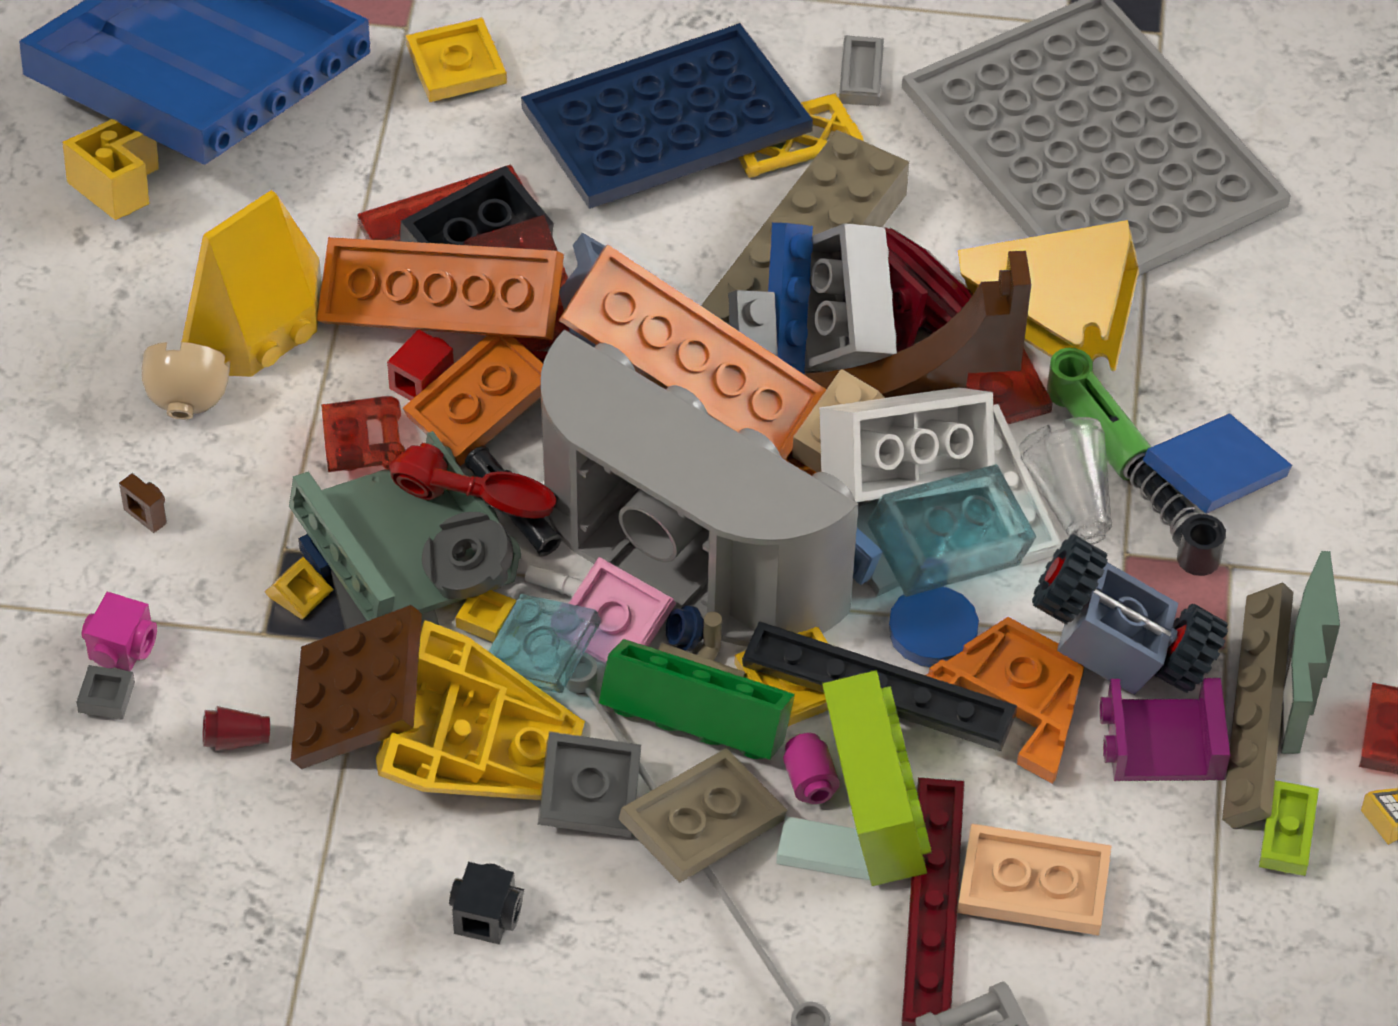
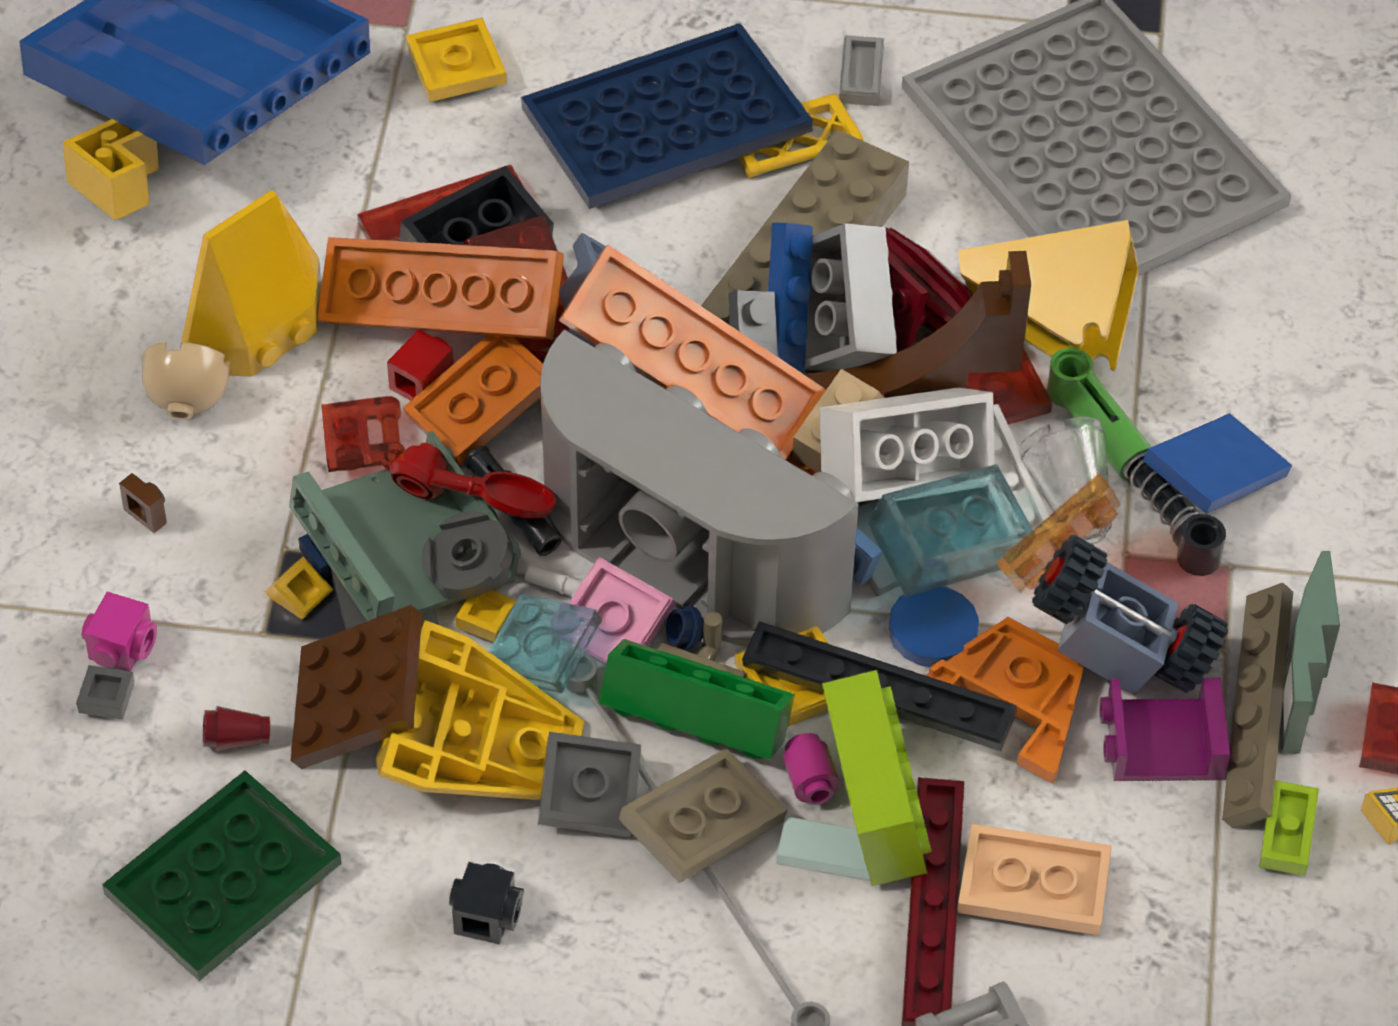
(221, 875): none -> dark green plate
(1087, 509): none -> clear orange plate

